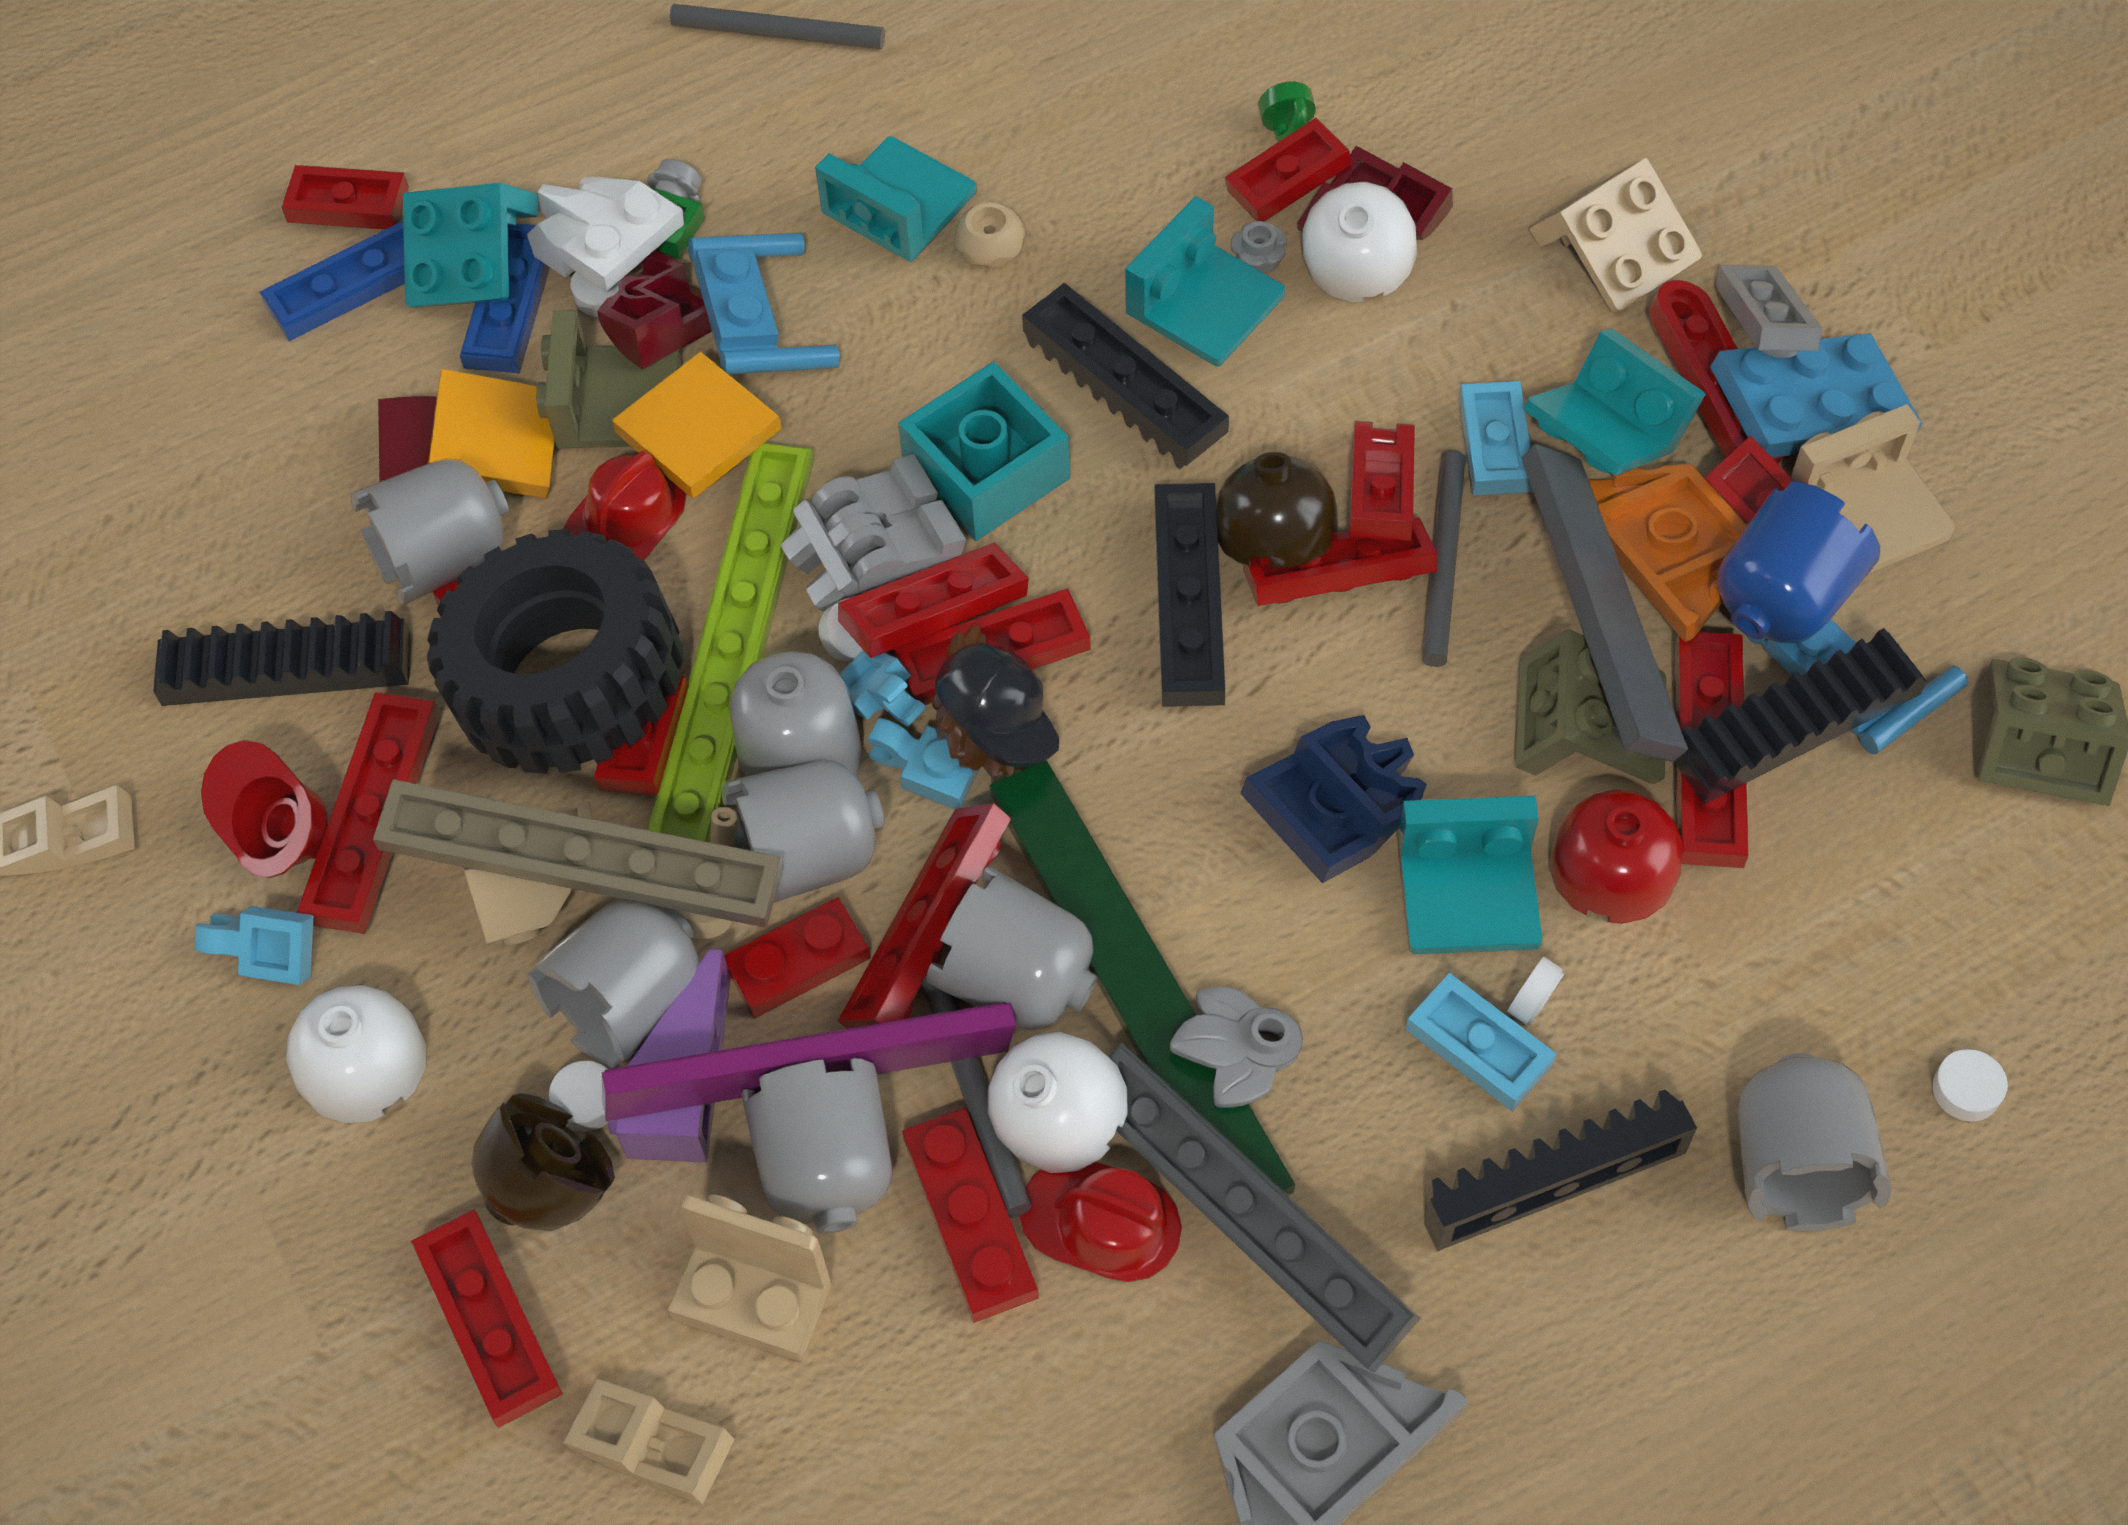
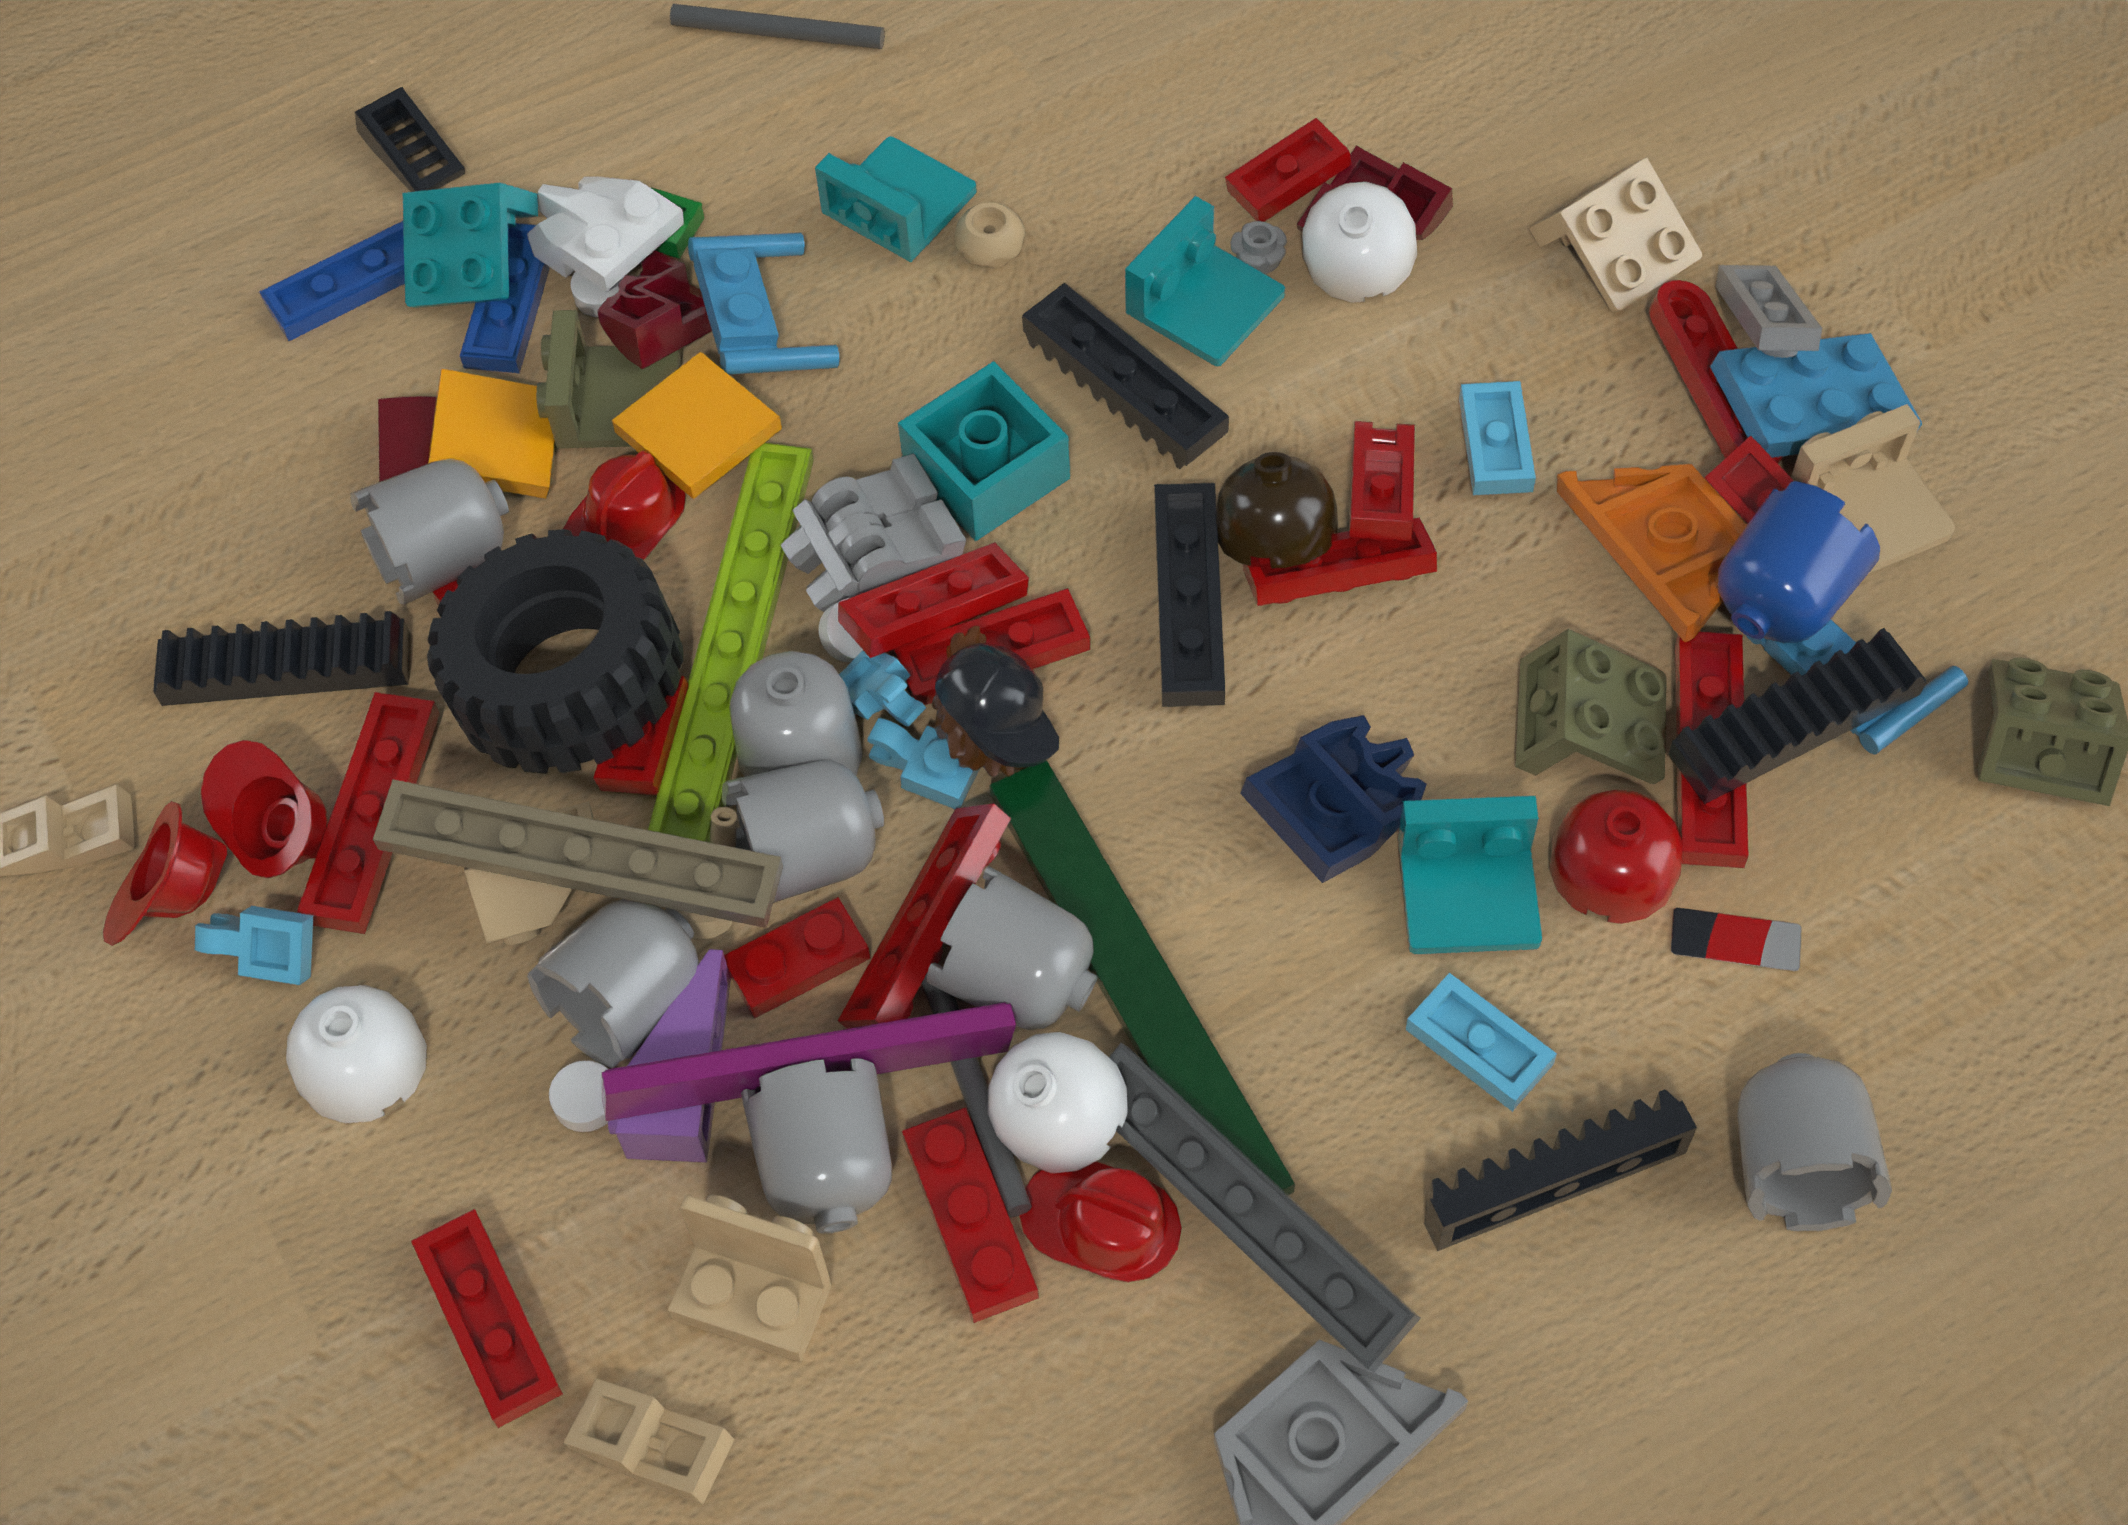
(169, 876): none -> red piece
(344, 197): red plate -> none
(396, 109): none -> black slope
(538, 1168): dark brown cylinder -> none
(676, 179): light grey plate -> none
(1230, 1042): light grey plate -> none
(1286, 108): green tile -> none
(1446, 544): dark grey bar -> none
(1536, 991): white tile -> none
(1604, 605): dark grey tile -> none
(1619, 407): teal bracket -> none
(1736, 939): none -> sticker
(1969, 1085): white tile -> none

